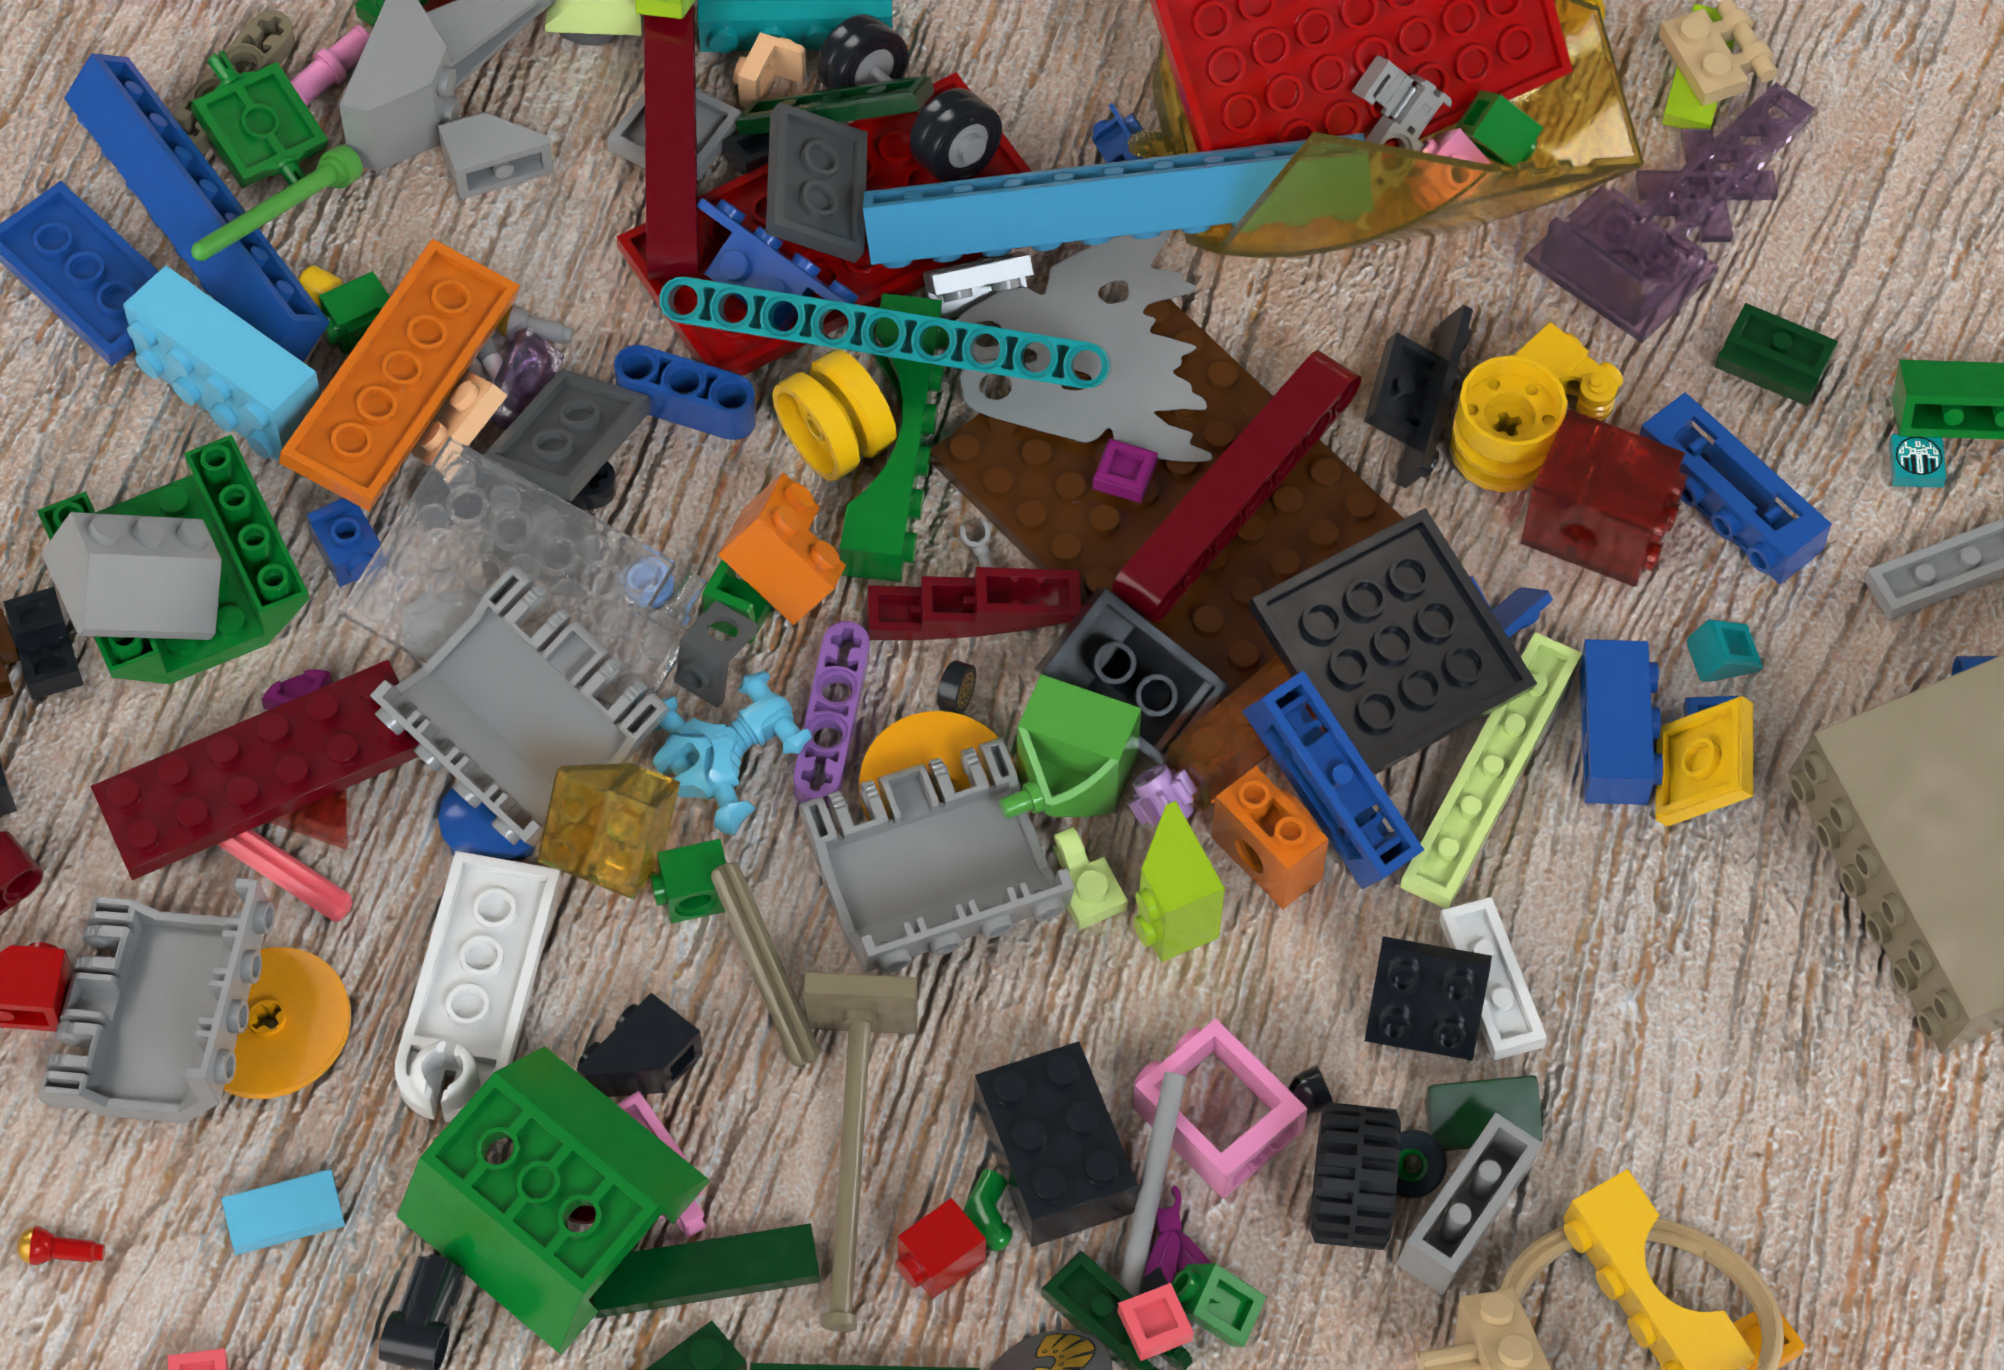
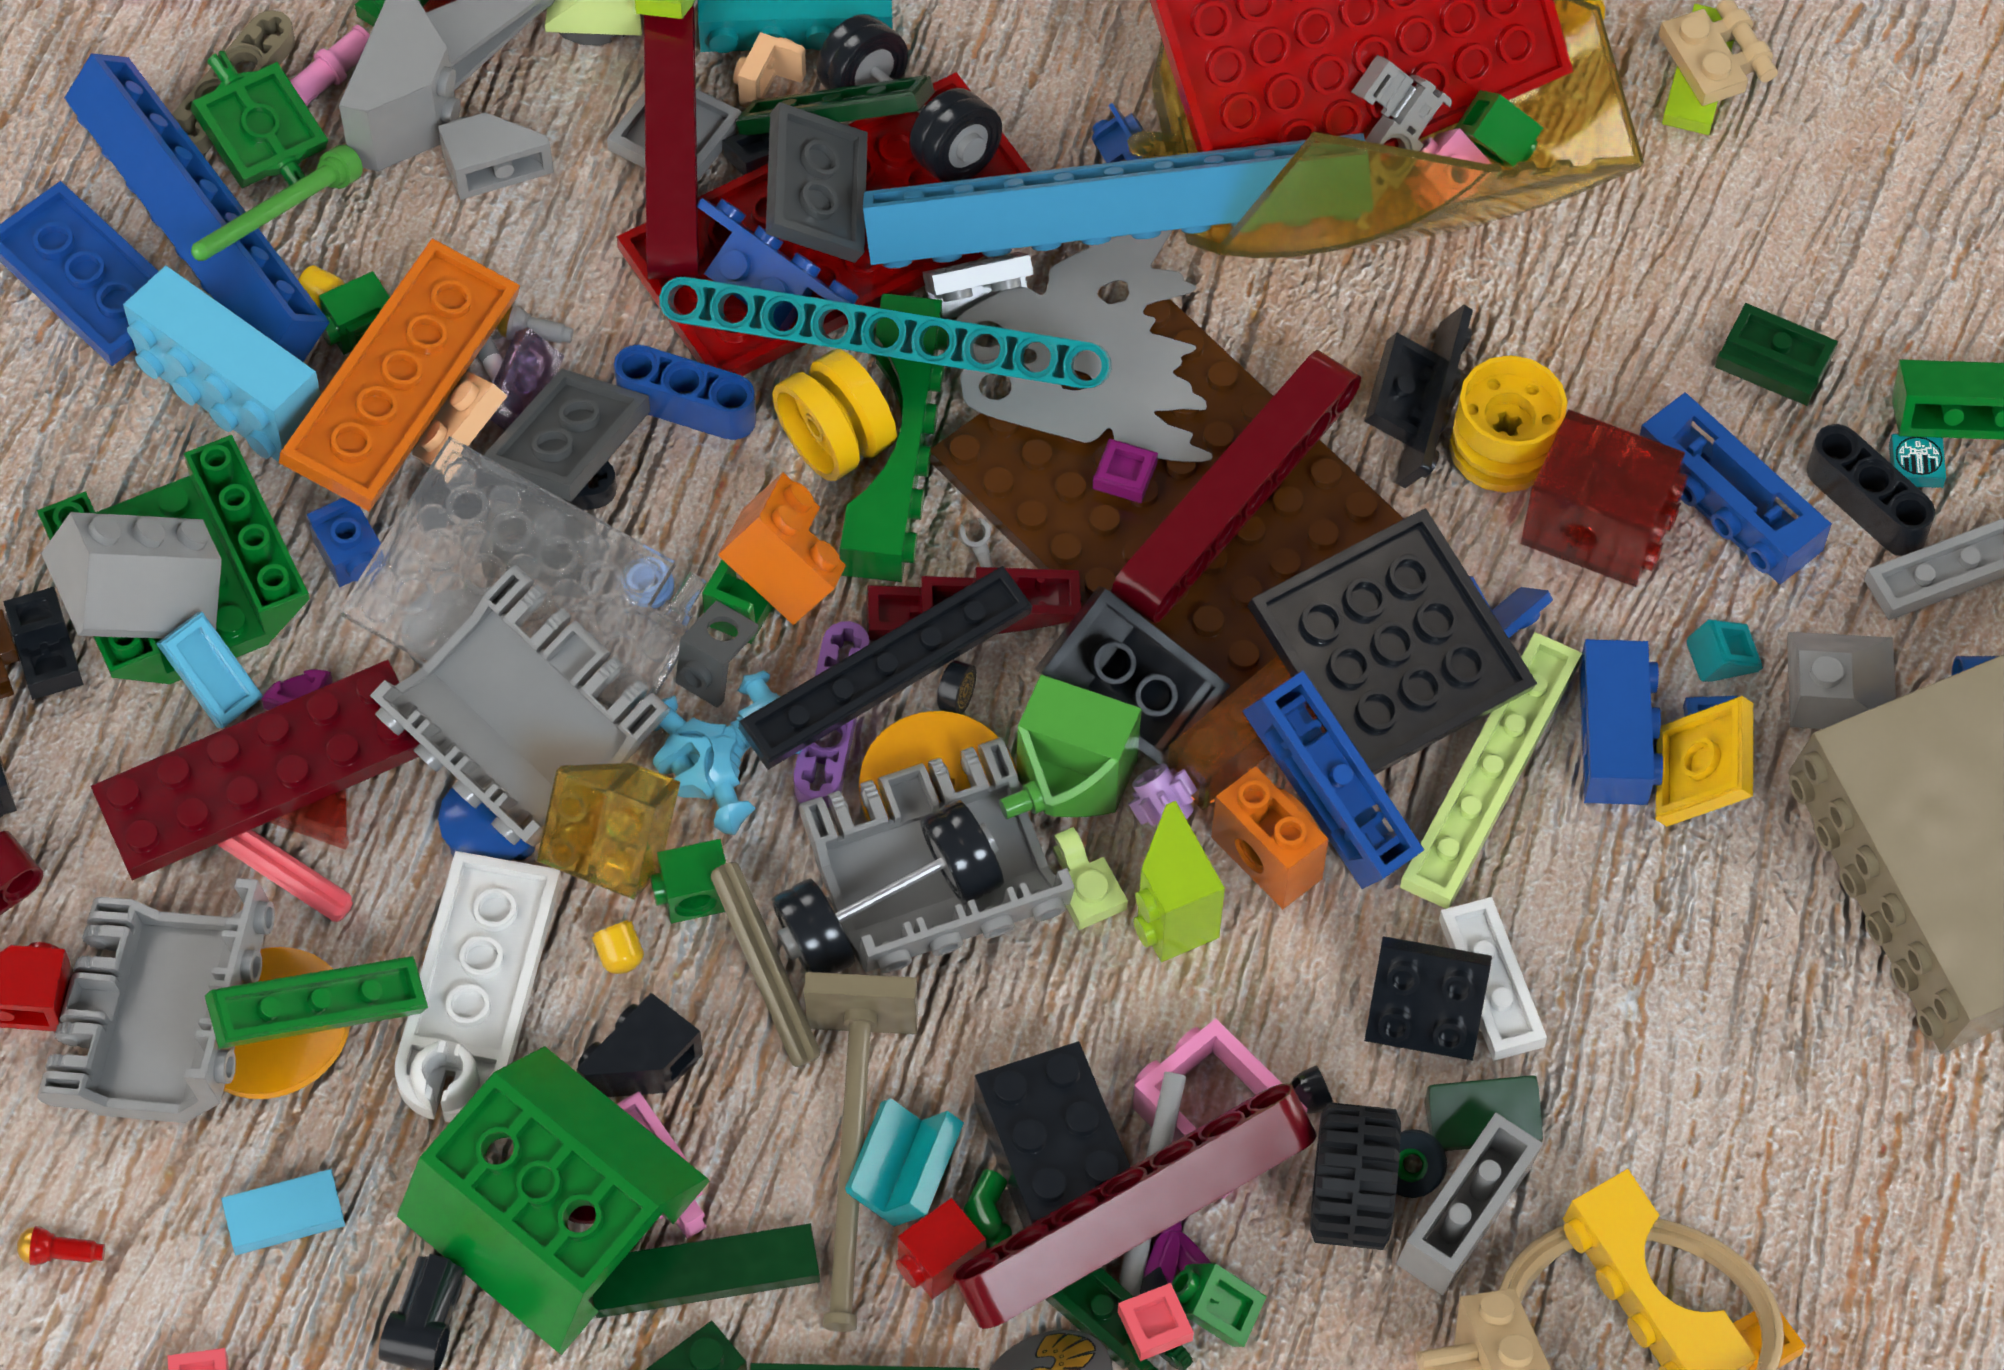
(209, 670): none -> medium azure tile
(315, 1002): none -> green tile
(619, 947): none -> yellow piece
(884, 667): none -> black tile
(902, 1162): none -> teal panel
(961, 853): none -> black axle
(1134, 1206): none -> beam
(1580, 375): yellow brick -> none
(1635, 268): clear purple piece -> none
(1837, 677): none -> light grey slope
(1876, 512): none -> black beam

